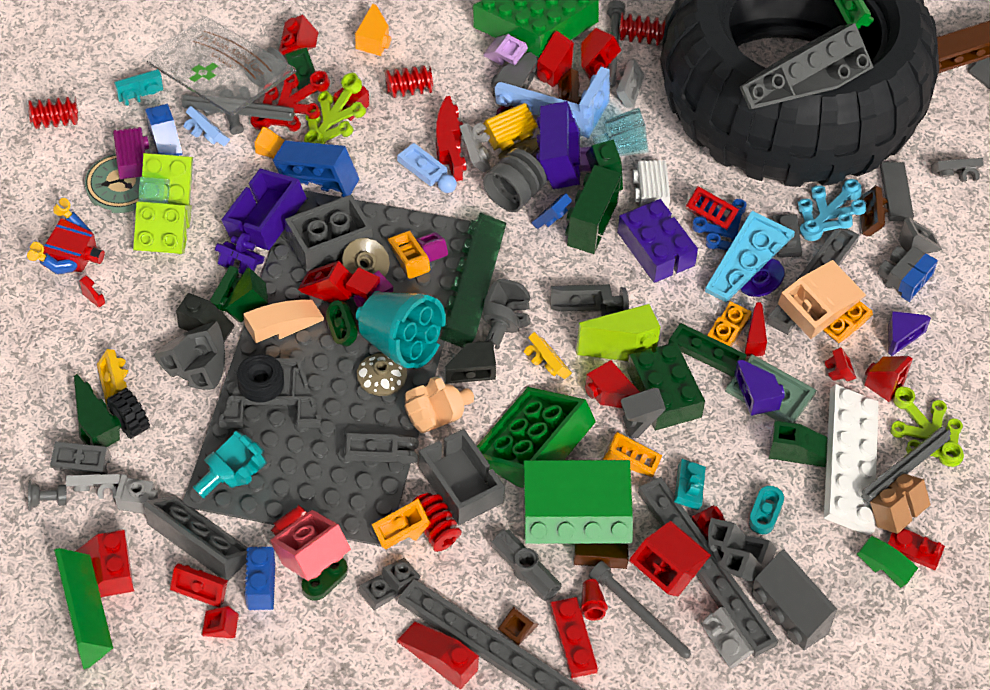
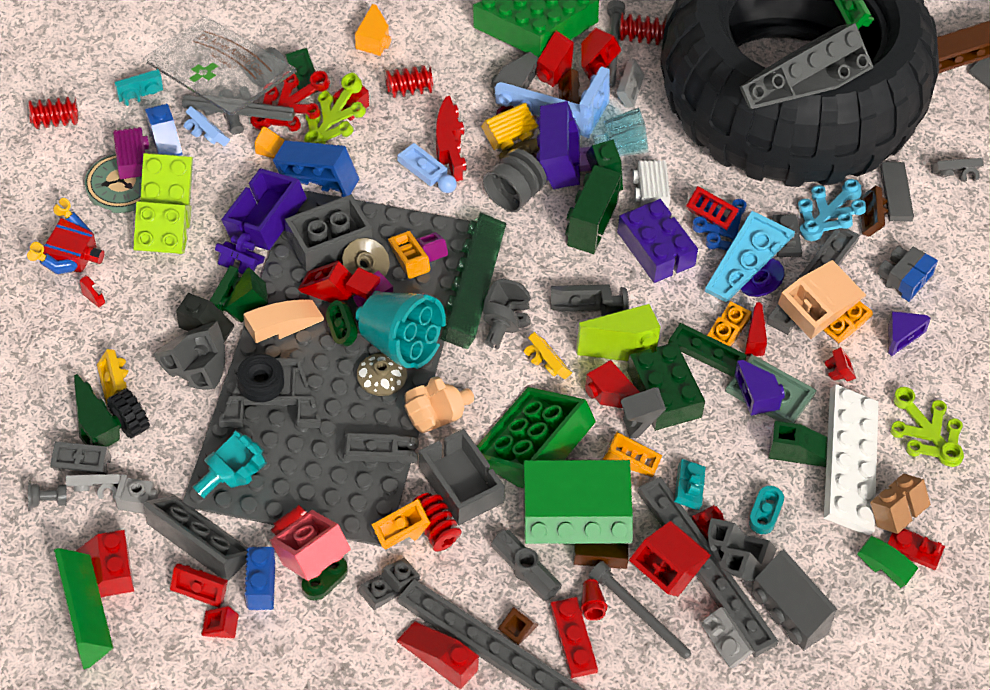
(154, 190): clear light blue brick -> none
(298, 34): red slope -> none
(472, 364): pearl dark grey slope -> none
(473, 139): light grey plate -> none
(506, 49): lavender slope -> none
(553, 212): blue wing -> none
(888, 375): red slope -> none
(907, 463): dark grey axle -> none
(918, 236): dark grey slope -> none

